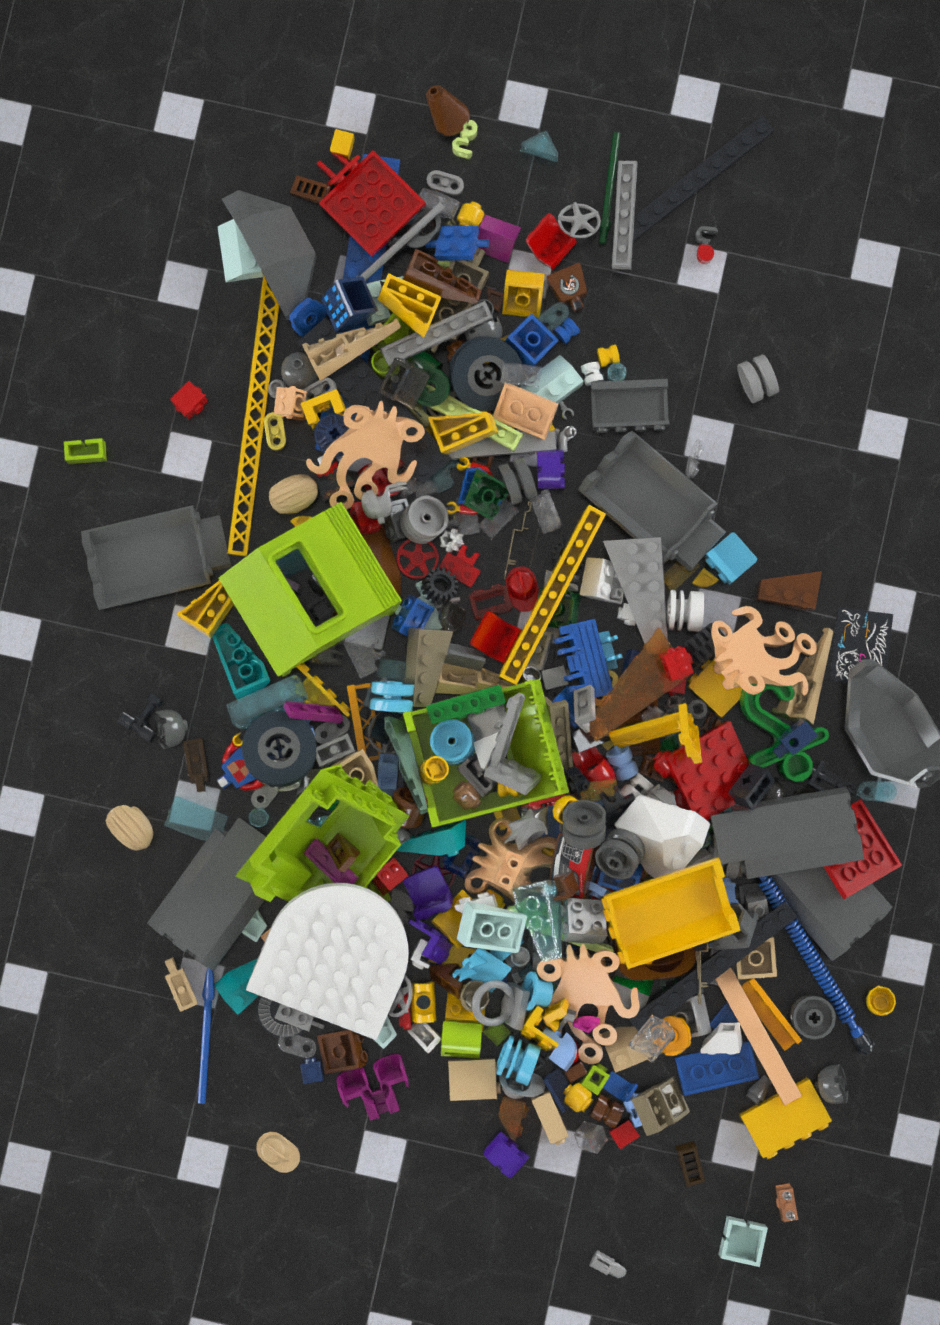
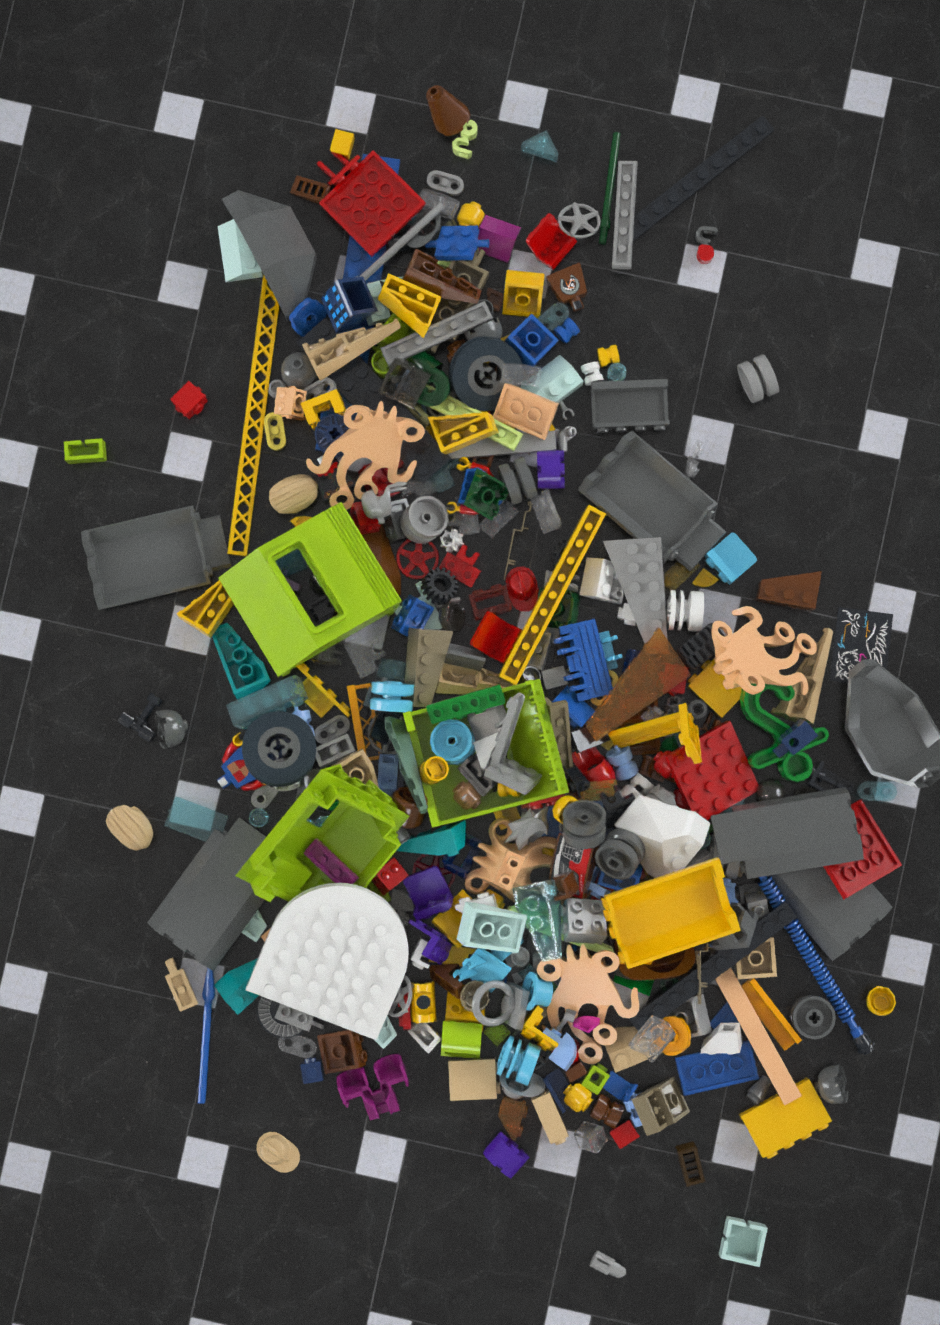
(196, 763): dark brown hinge -> none
(313, 712): magenta tile -> none
(342, 852): reddish brown slope -> none
(554, 1013): yellow bracket -> none
(584, 707): light grey panel -> none
(676, 663): red head -> none
(751, 786): black brick -> none
(786, 1202): nougat piece -> none

